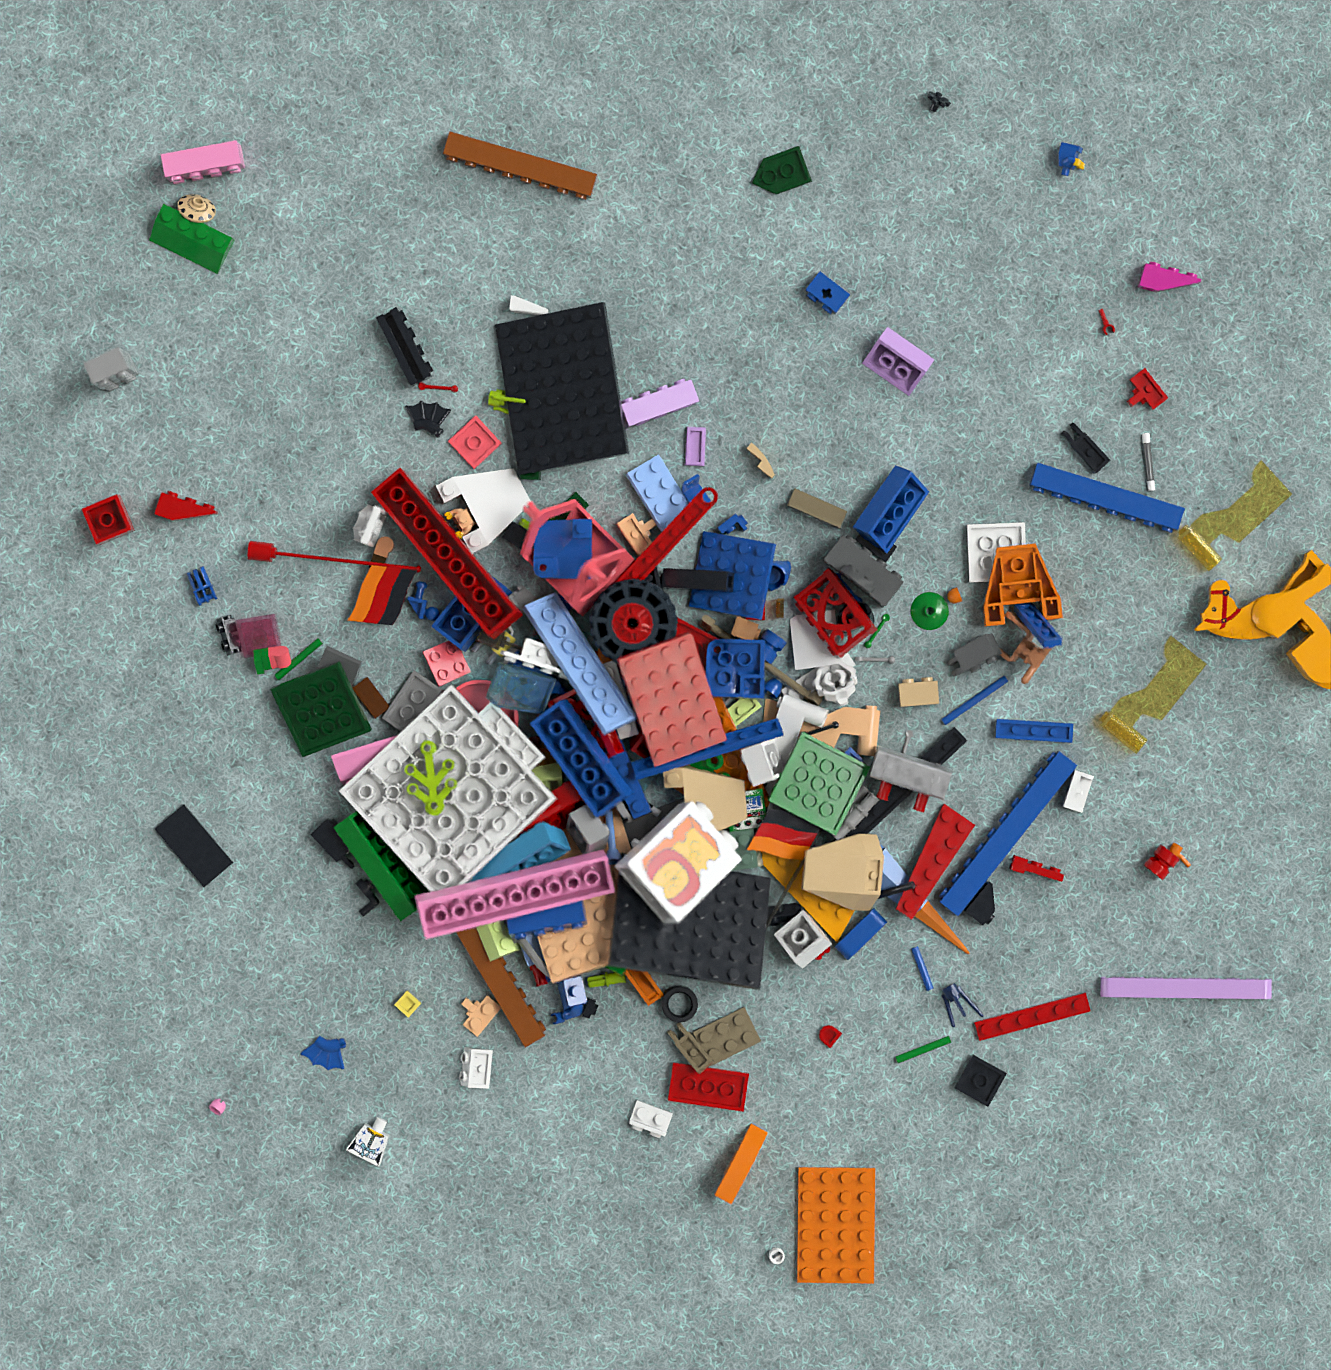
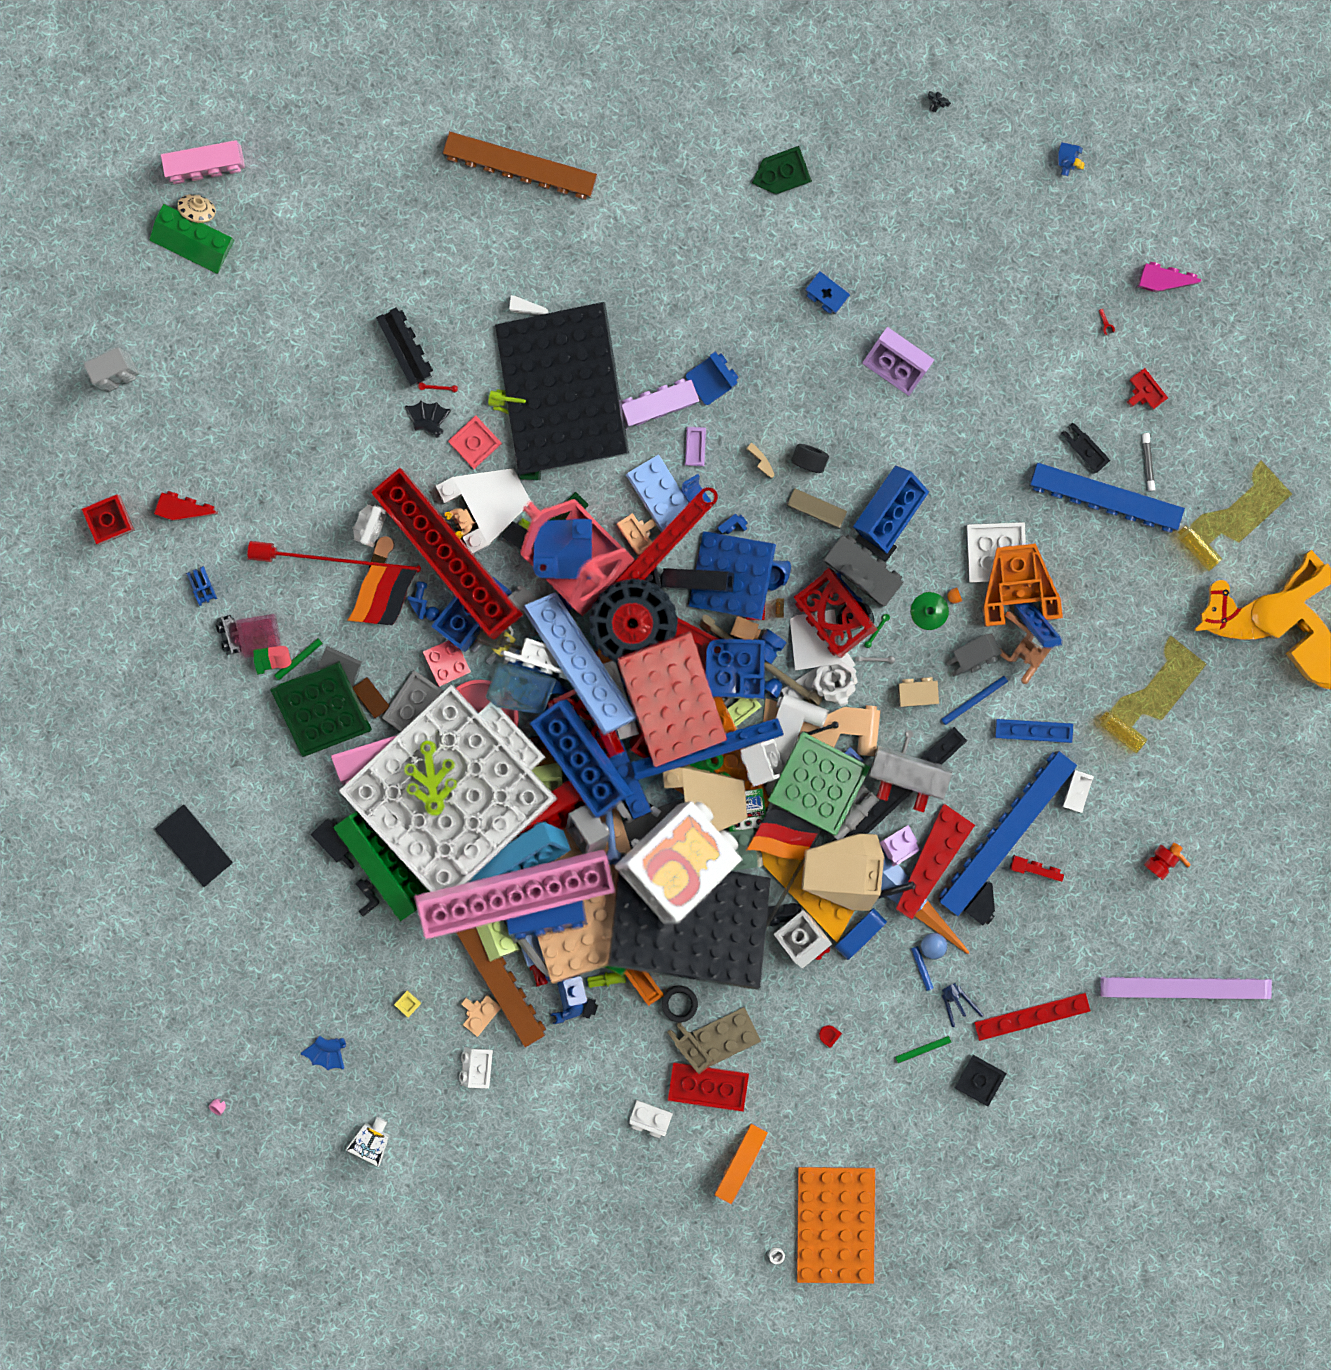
(712, 378): none -> blue bracket
(810, 458): none -> black tyre
(900, 845): none -> plate
(934, 946): none -> medium blue piece

